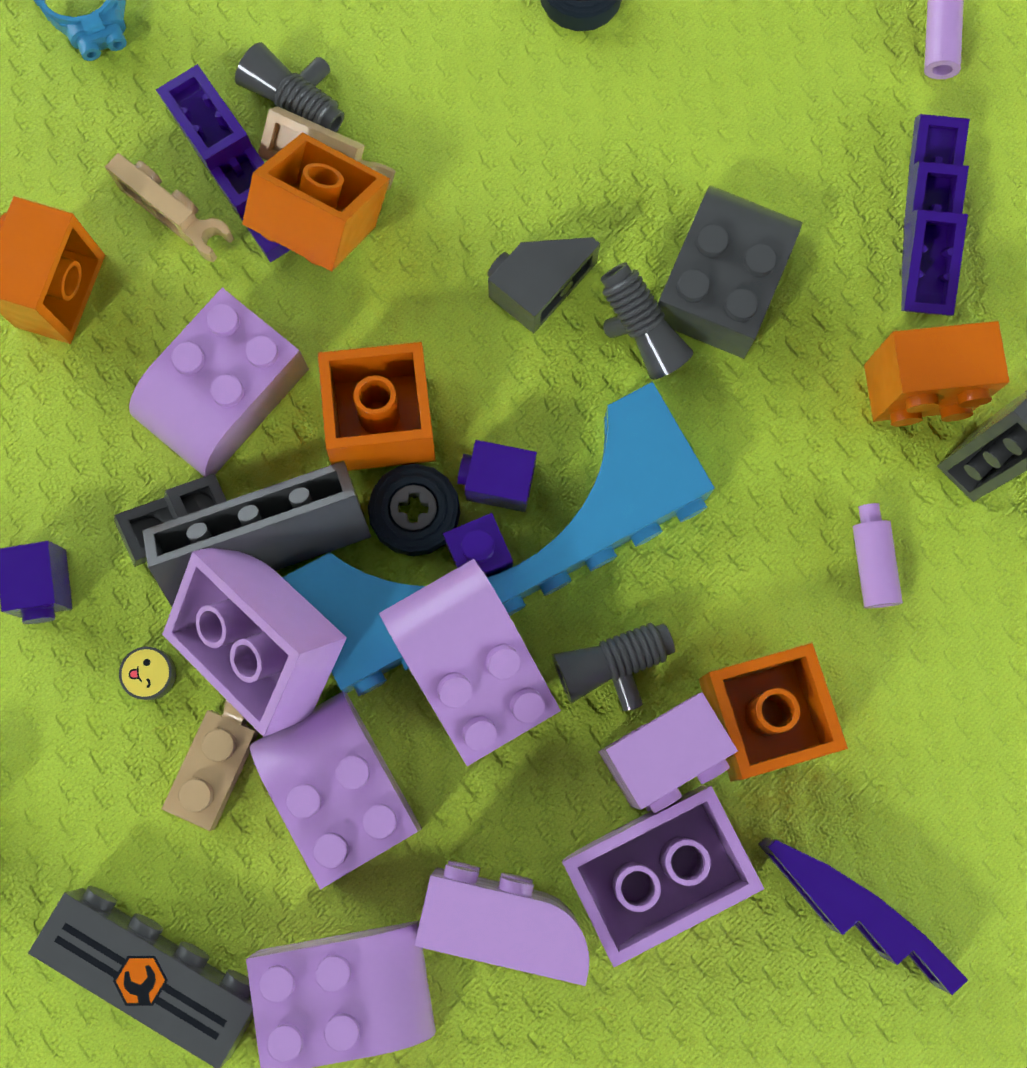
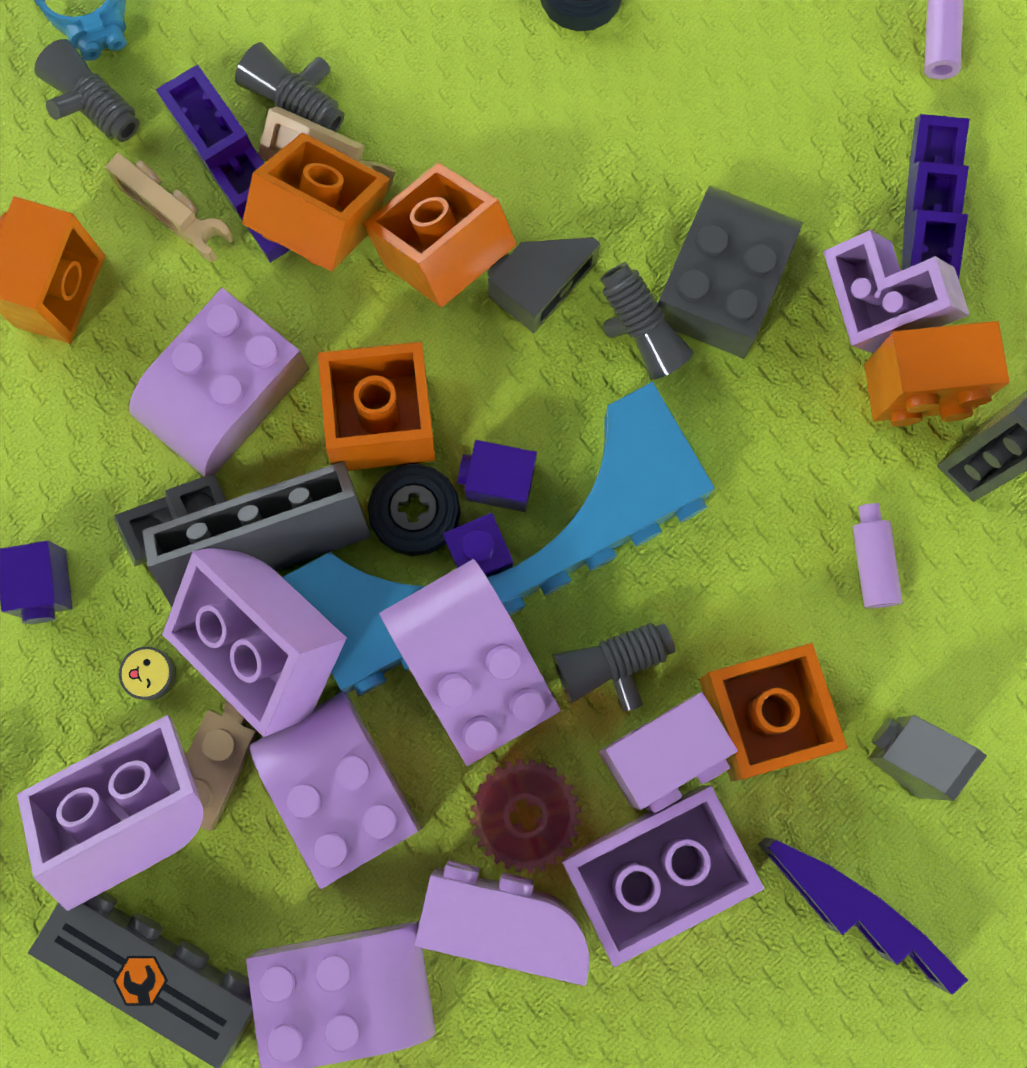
(83, 91): none -> dark grey piece
(111, 814): none -> lavender brick
(440, 233): none -> orange brick
(511, 841): none -> clear pink brick
(882, 298): none -> lavender brick
(924, 758): none -> slope

